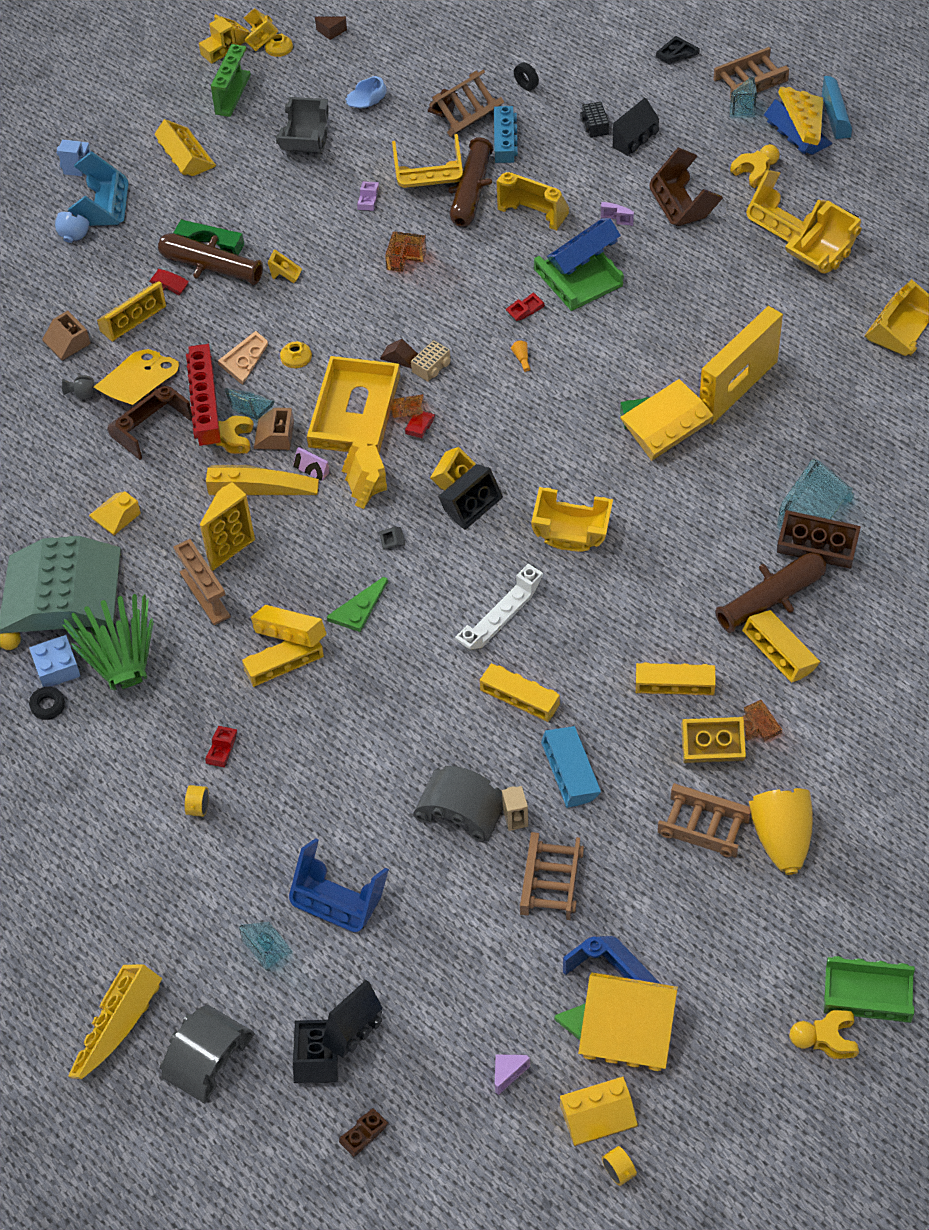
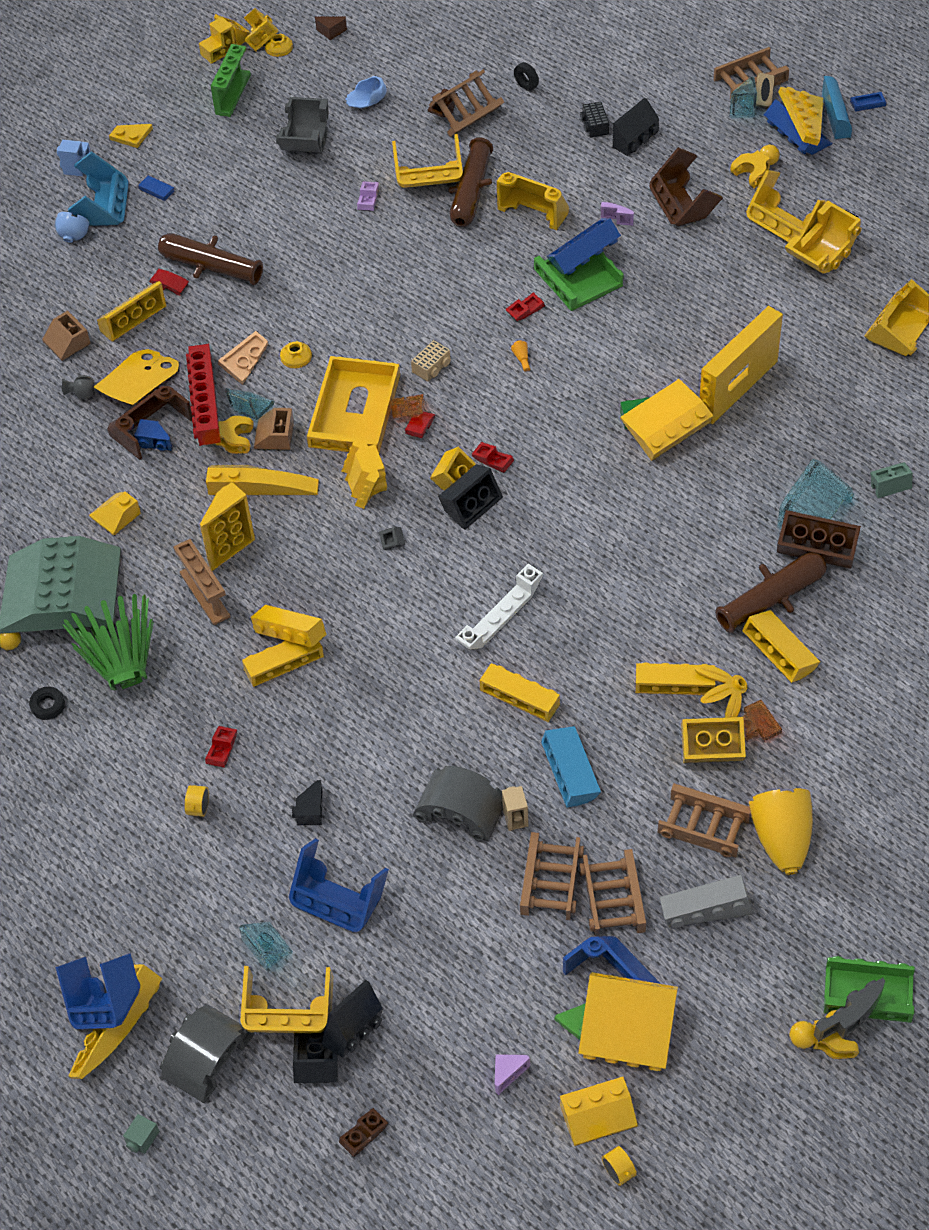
(54, 661): light blue brick -> none
(85, 996): none -> blue windscreen
(130, 134): none -> yellow wing
(140, 1134): none -> sand green brick
(152, 435): none -> blue slope
(156, 188): none -> blue tile
(183, 148): yellow slope -> none
(227, 240): green arch -> none
(258, 1018): none -> yellow windscreen
(282, 265): yellow slope -> none
(309, 805): none -> black slope
(311, 464): lavender slope -> none
(358, 609): bright green wing -> none
(399, 353): reddish brown slope -> none
(403, 248): clear orange brick -> none
(491, 457): none -> red slope
(504, 134): dark azure brick -> none
(570, 525): yellow cylinder -> none
(629, 882): none -> medium nougat fence
(677, 50): black wing -> none
(707, 903): none -> light grey wedge
(732, 686): none -> yellow plant
(764, 90): none -> tan tile
(856, 1010): none -> dark grey slope
(868, 101): none -> blue tile
(891, 479): none -> sand green hinge

